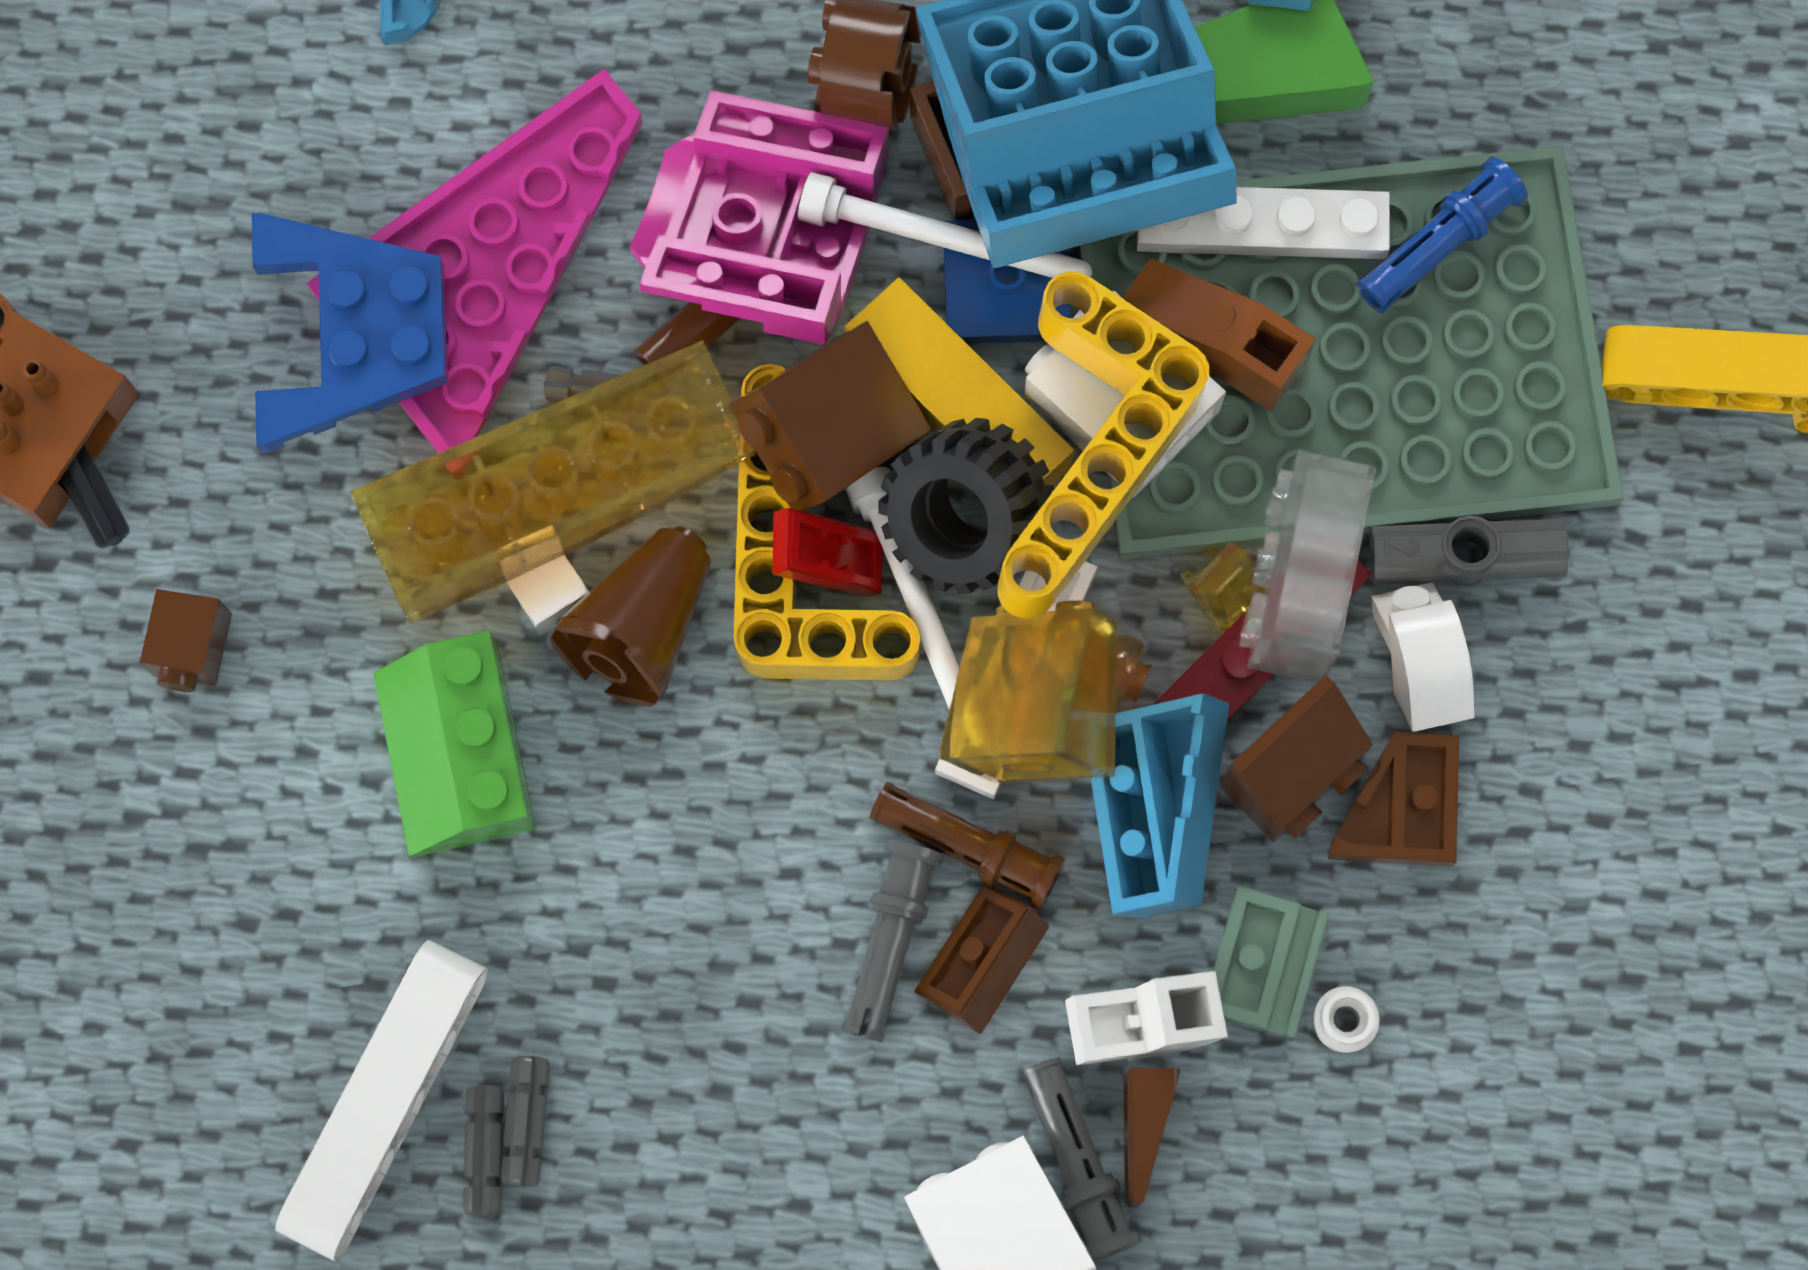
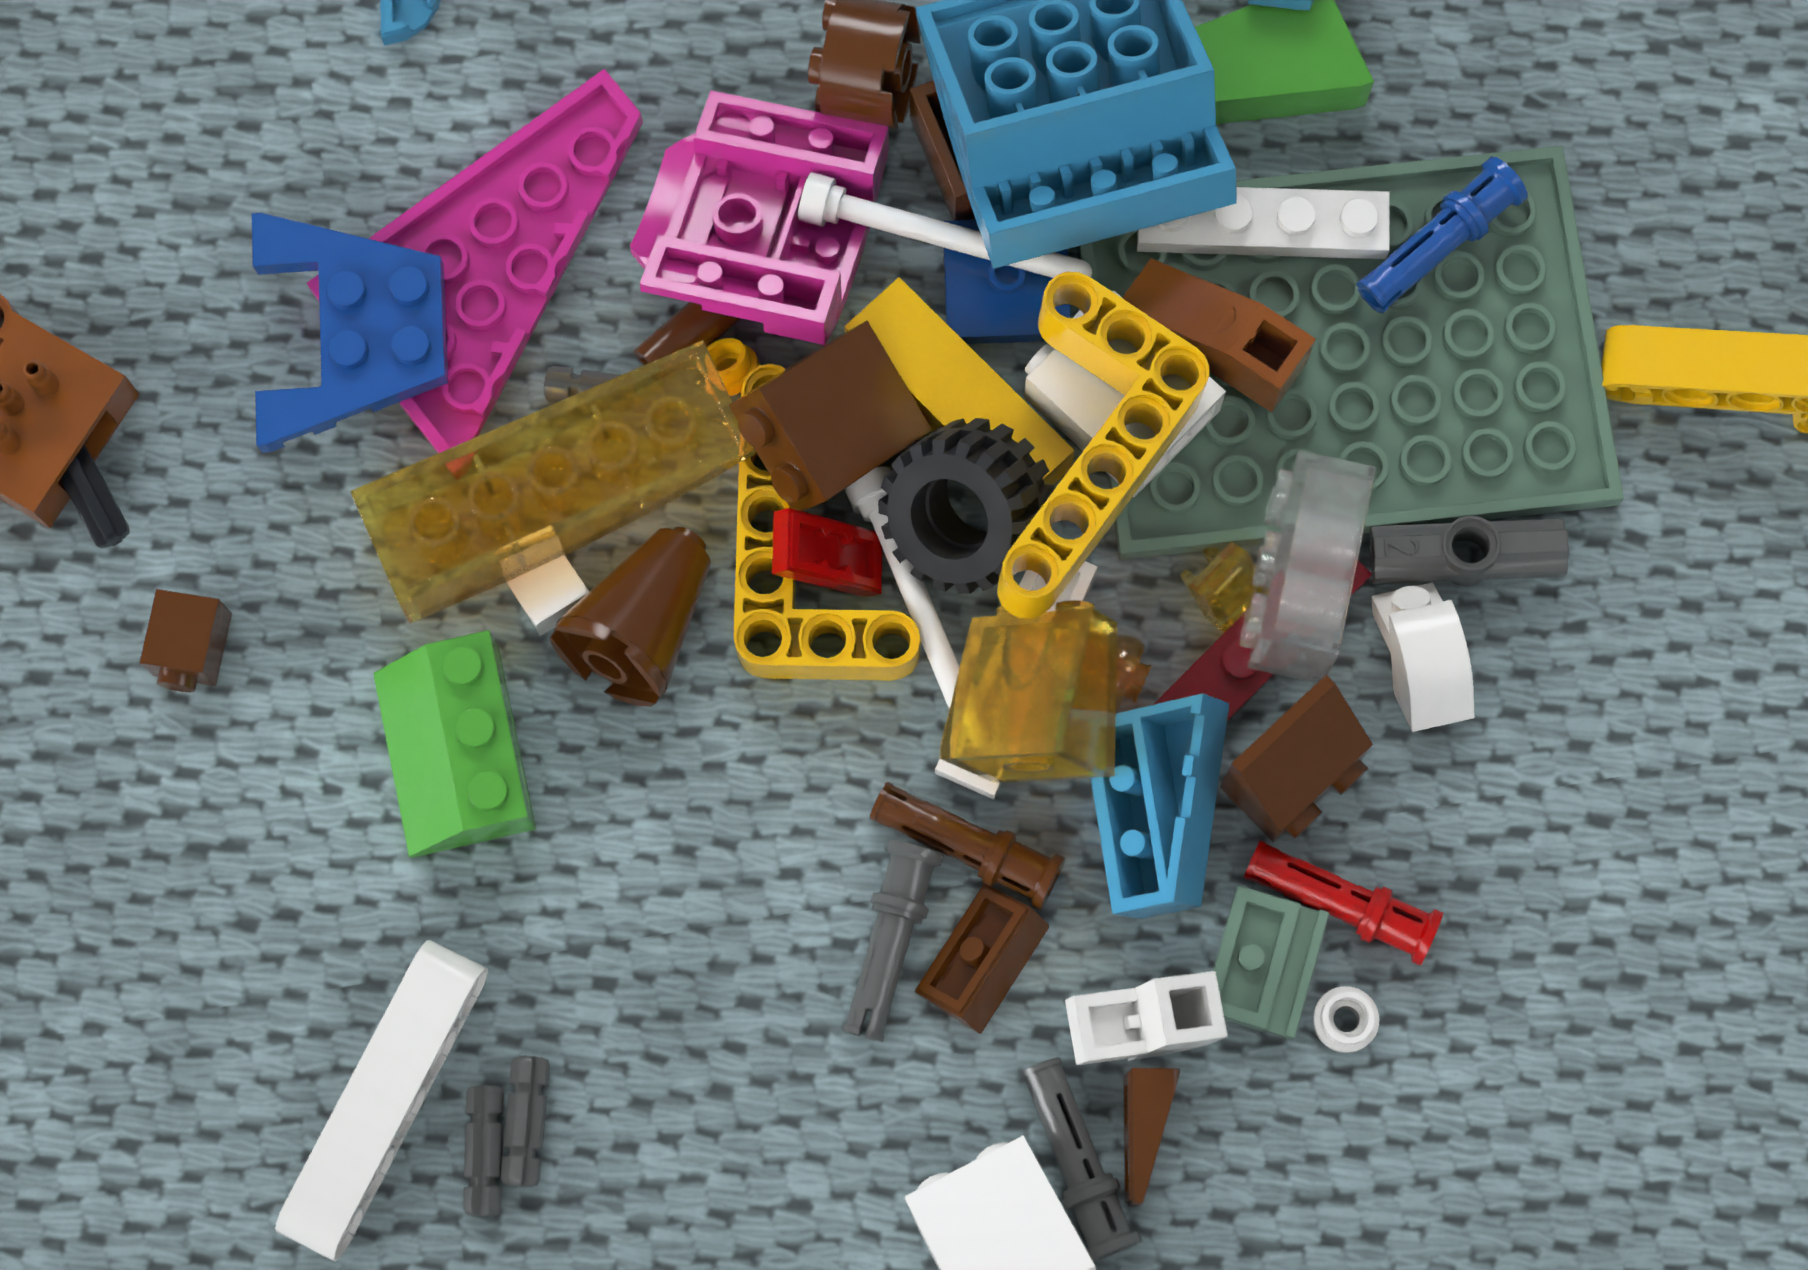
(732, 362): none -> yellow plate
(1371, 912): none -> red pin
(1405, 805): reddish brown wing -> none

